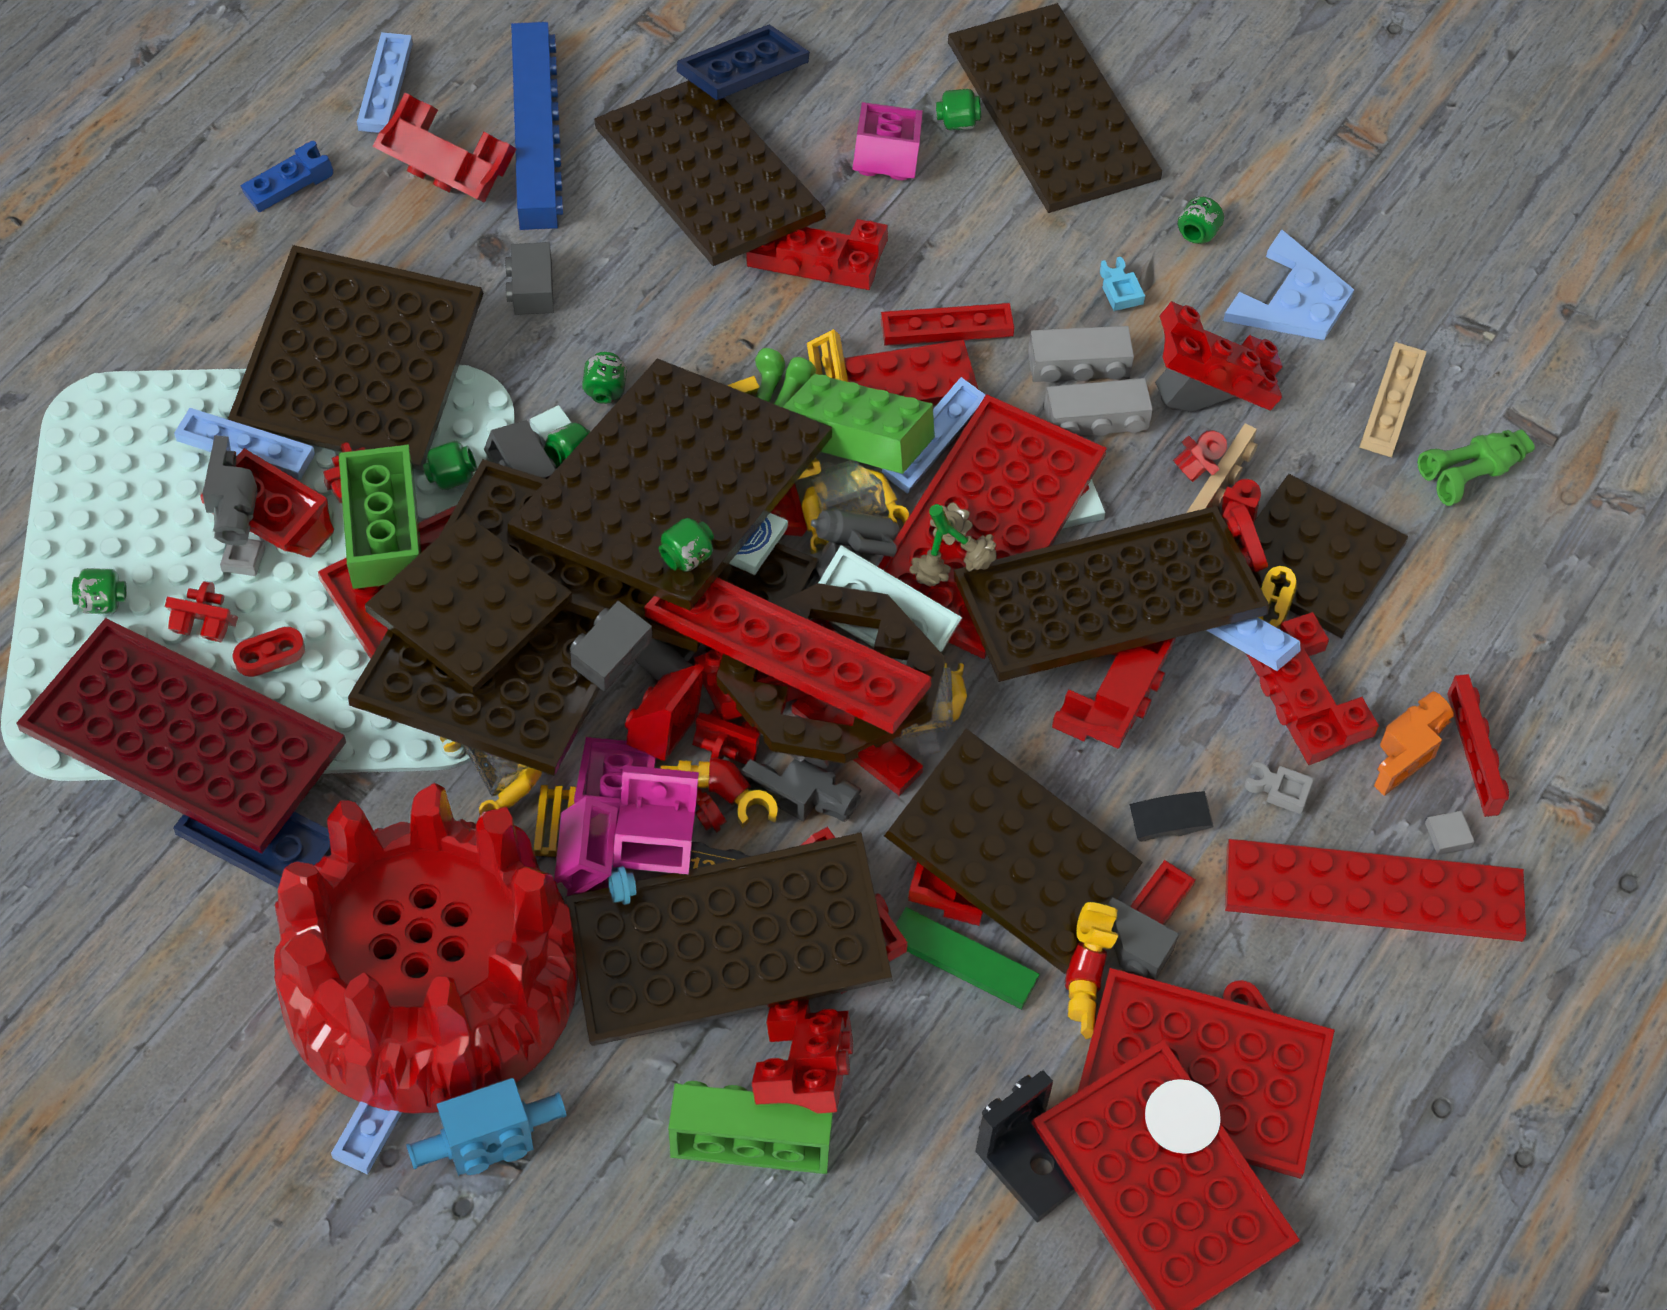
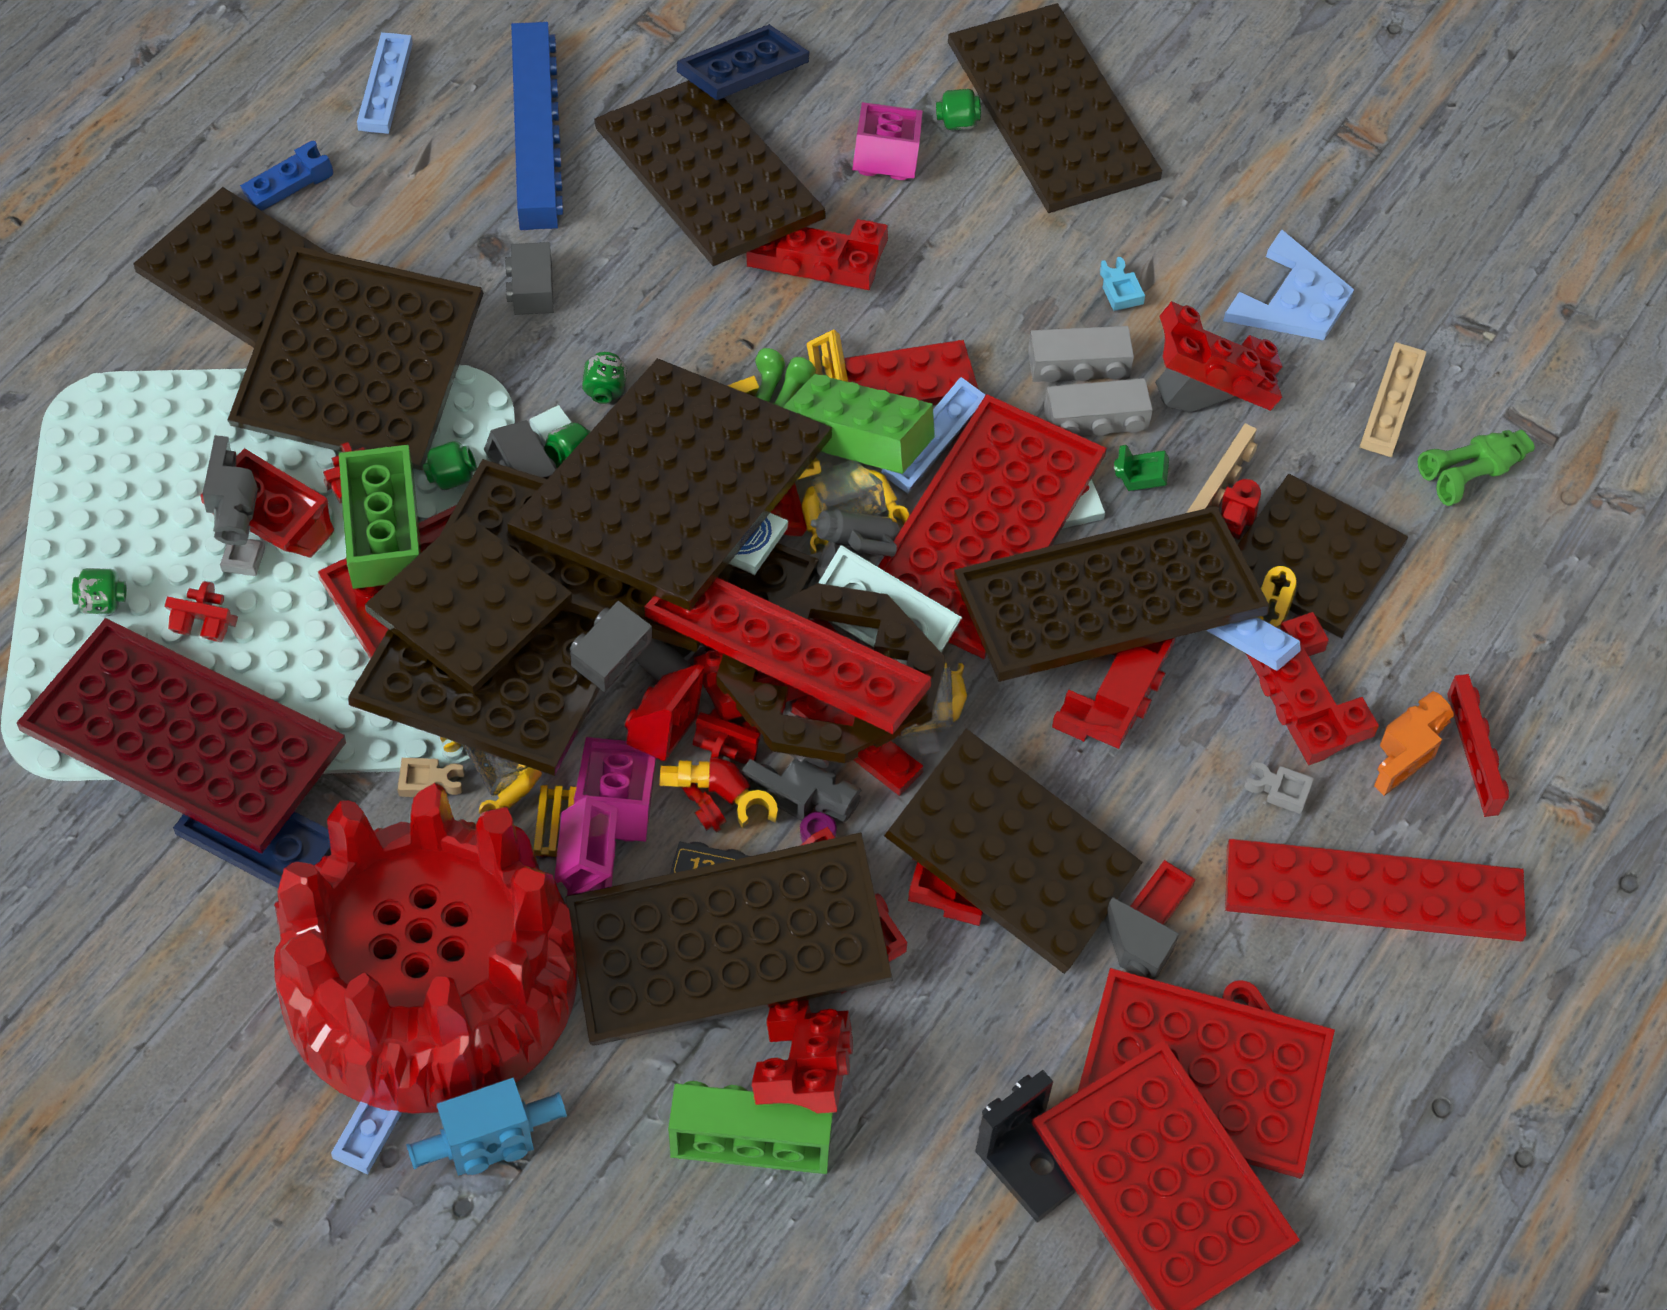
(224, 262): none -> dark brown plate
(268, 651): red plate -> none
(285, 454): light blue plate -> none
(410, 142): bracket -> none
(422, 772): none -> tan plate
(621, 885): medium azure plate -> none
(655, 819): dark pink piece -> none
(686, 544): green head -> none
(815, 822): none -> magenta tile
(947, 324): red plate -> none
(952, 524): dark tan plant -> none
(967, 959): green tile -> none
(1088, 962): yellow piece -> none
(1141, 470): none -> green bracket
(1171, 814): black slope -> none
(1182, 1116): white sticker -> none
(1199, 455): hips -> none
(1200, 220): green head -> none
(1241, 525): red plate -> none
(1449, 832): light grey tile -> none

